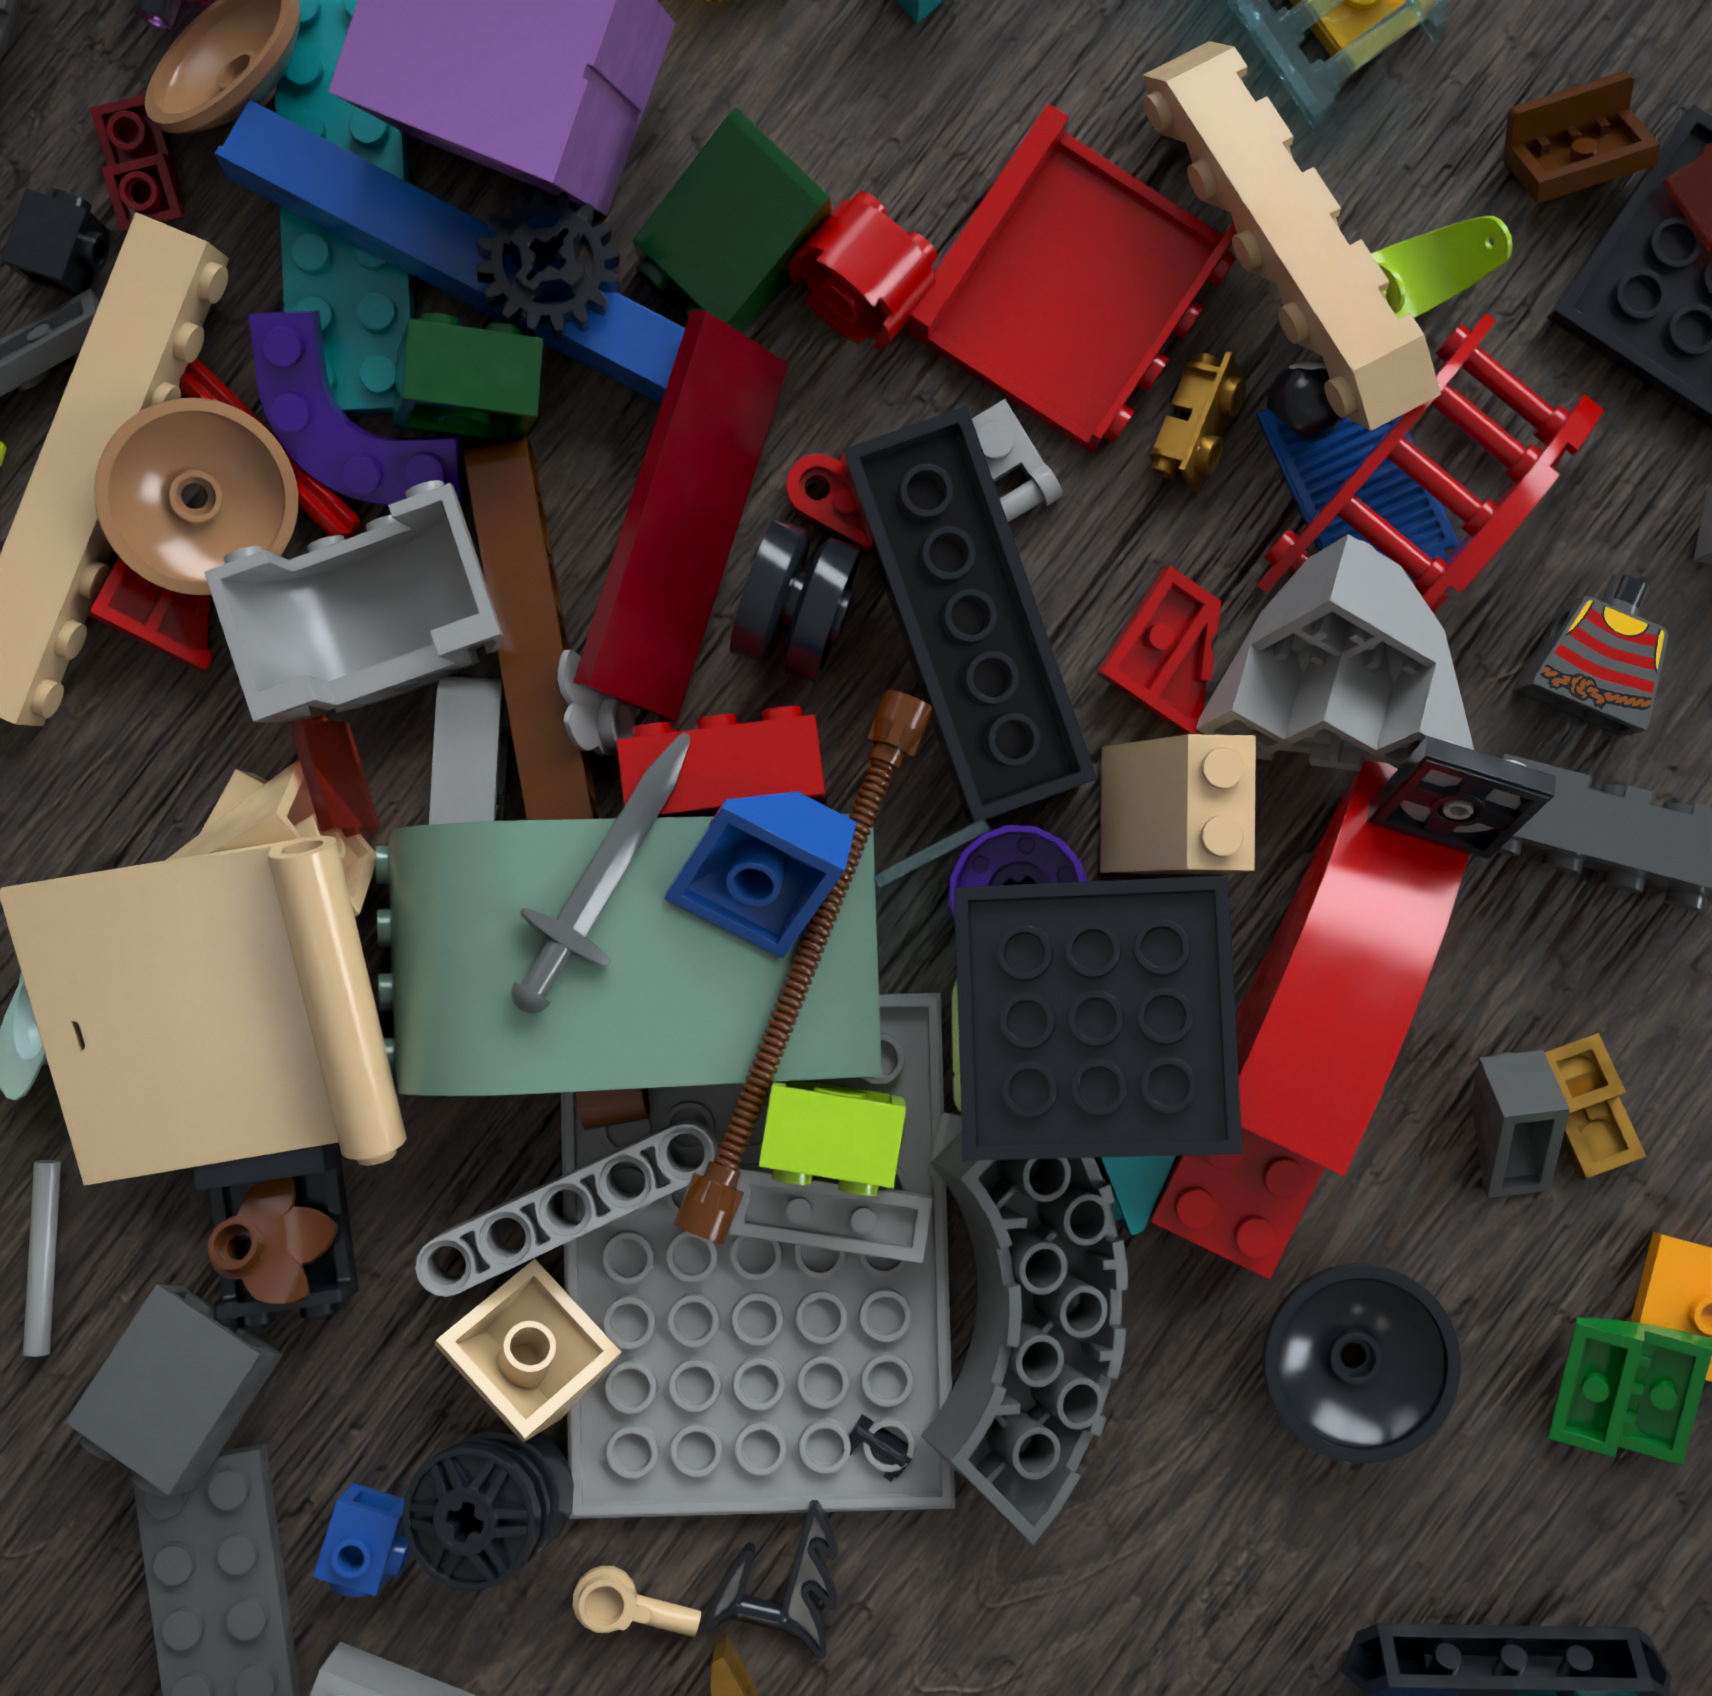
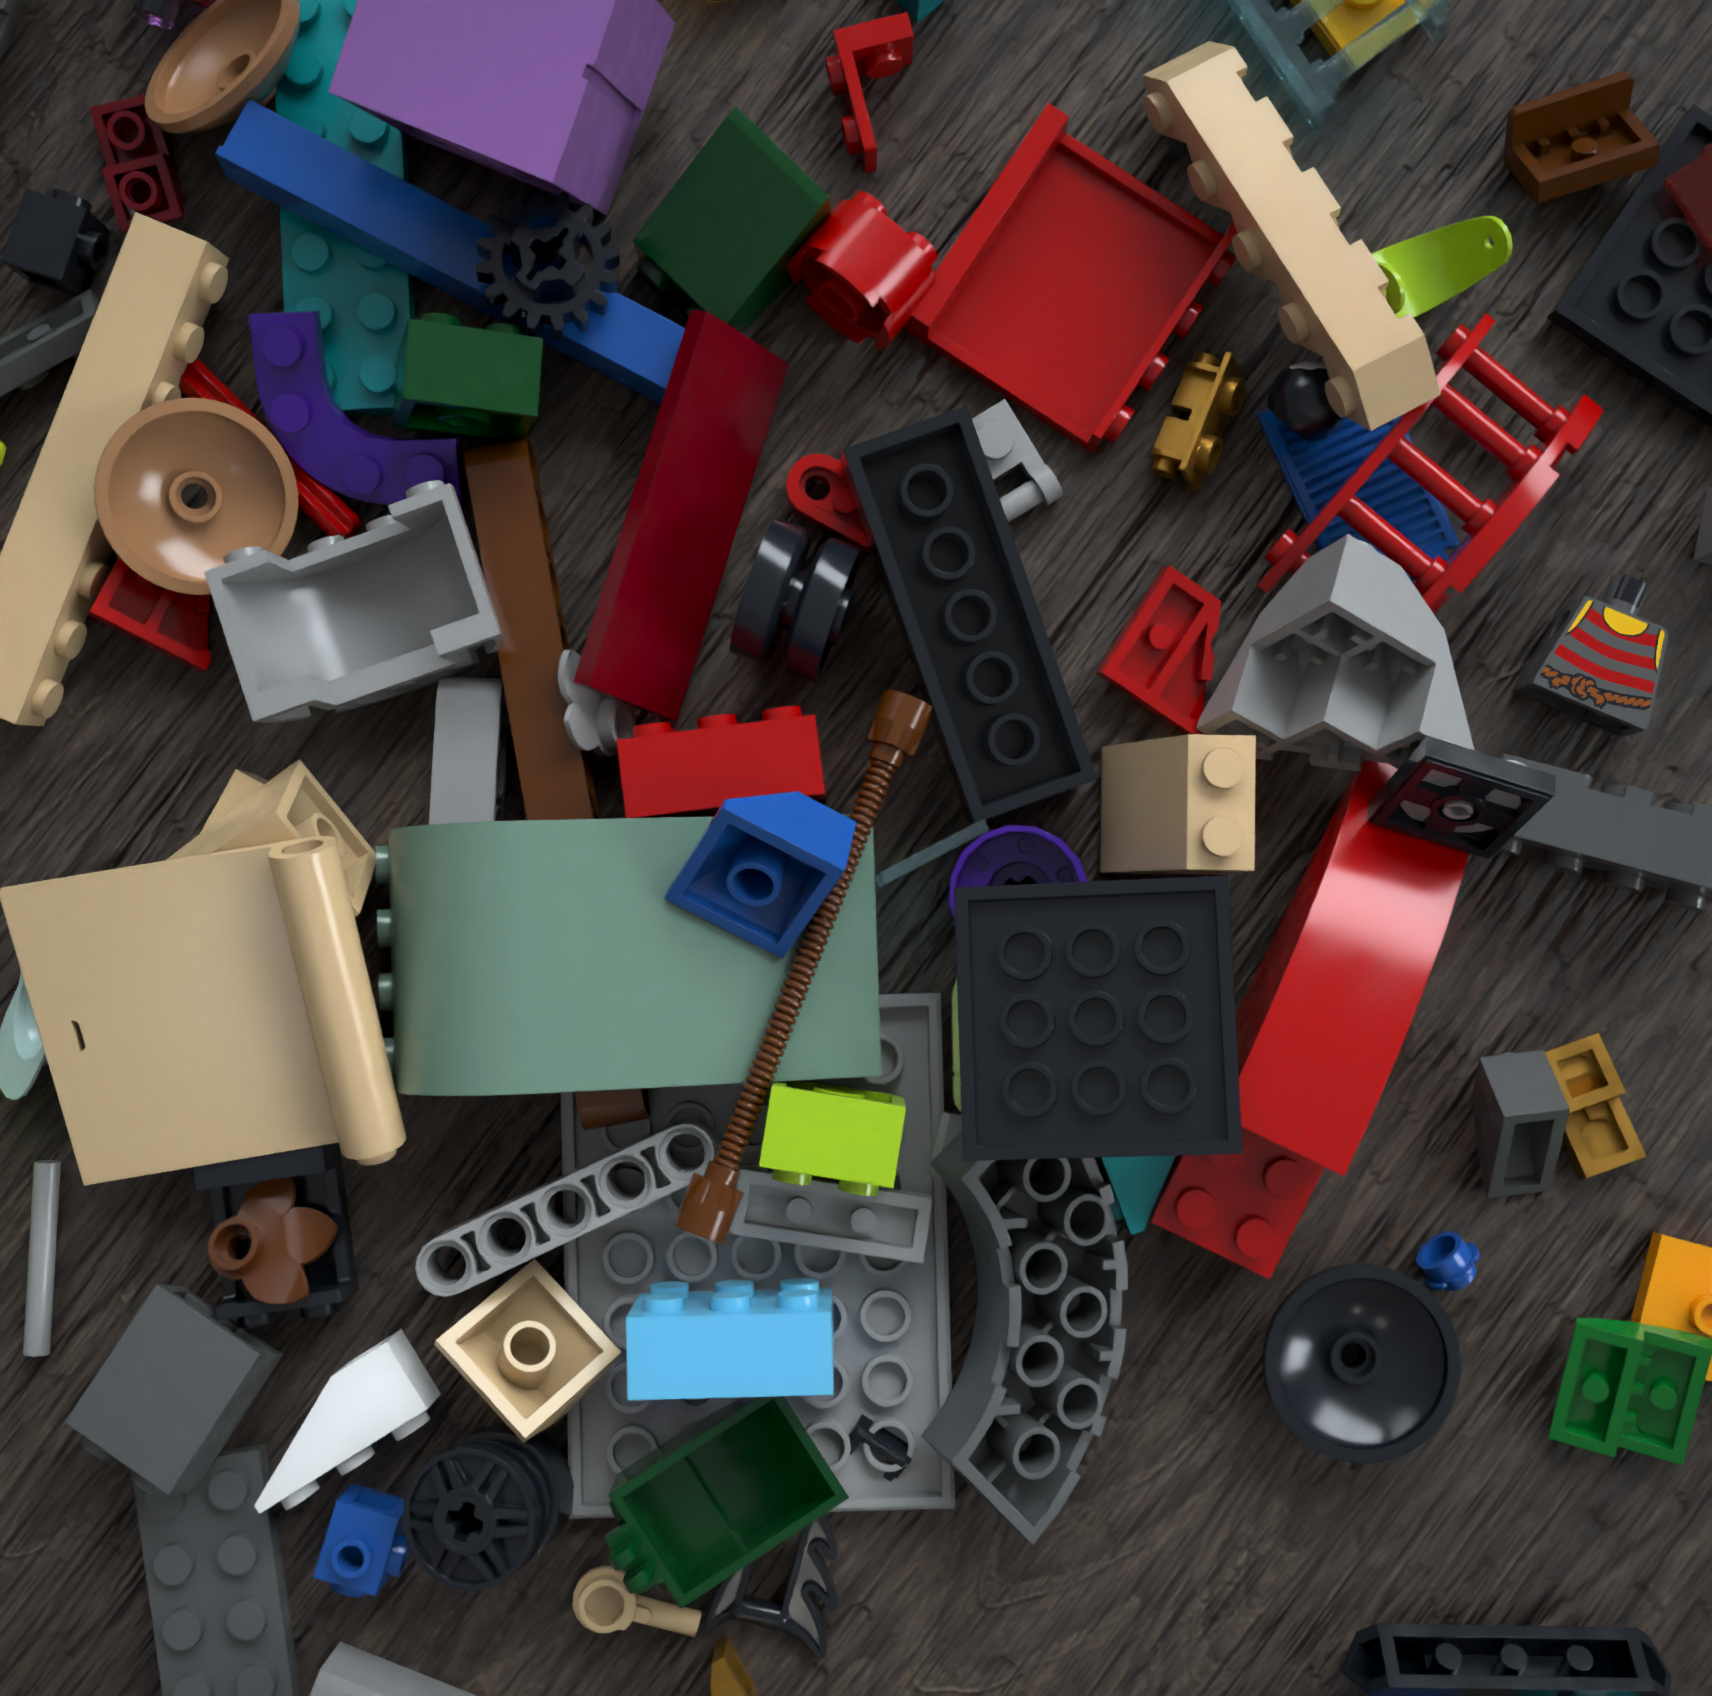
(334, 775): clear red piece -> none
(360, 1404): none -> white slope
(569, 930): dark grey sword -> none
(717, 1498): none -> dark green piece
(731, 1341): none -> medium azure brick
(869, 49): none -> red bracket
(1447, 1262): none -> blue plate

